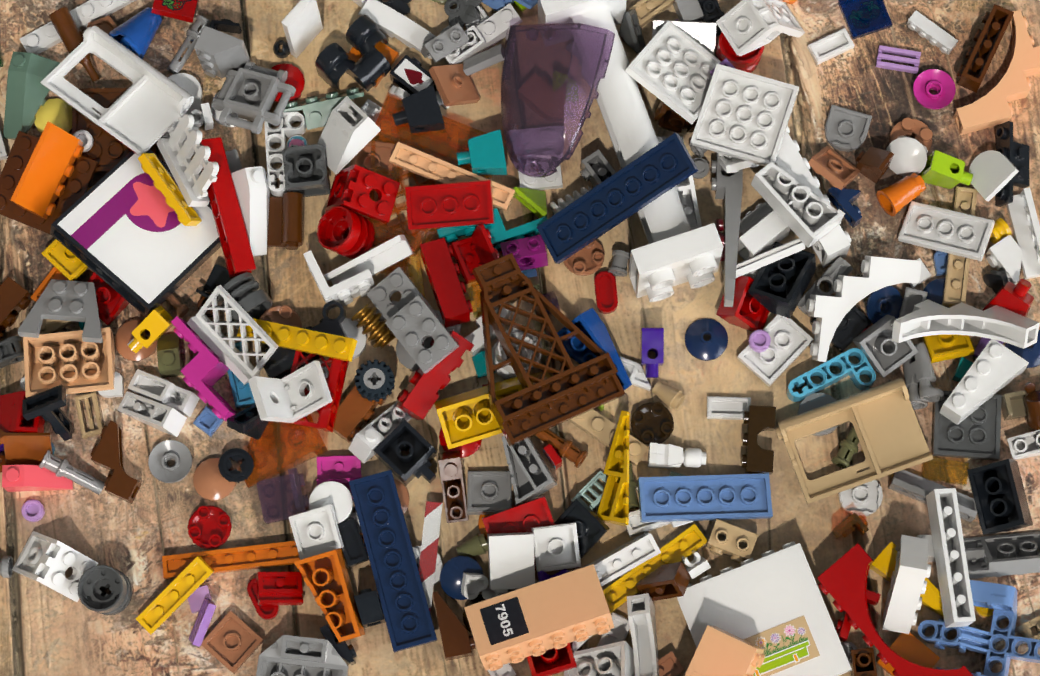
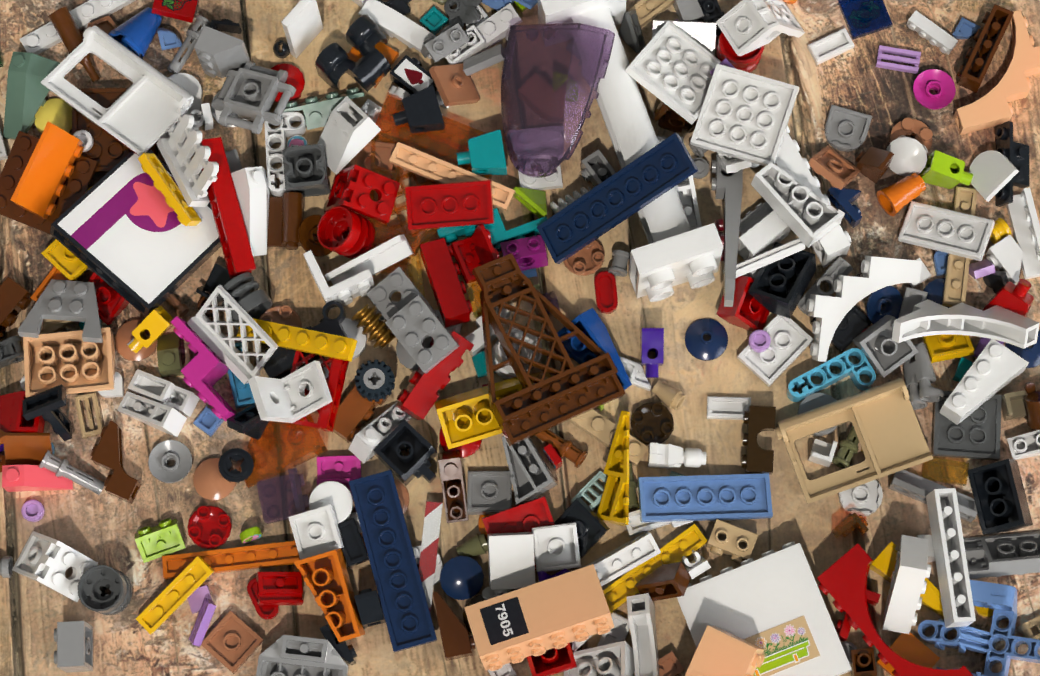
(74, 646): none -> light grey brick
(159, 540): none -> lime bracket
(168, 39): none -> medium blue tile
(250, 535): none -> lime tile
(305, 235): none -> reddish brown dish
(434, 20): none -> teal tile
(473, 584): white tile -> none
(822, 452): none -> white panel
(965, 29): none -> medium blue tile
(981, 269): none -> lavender tile

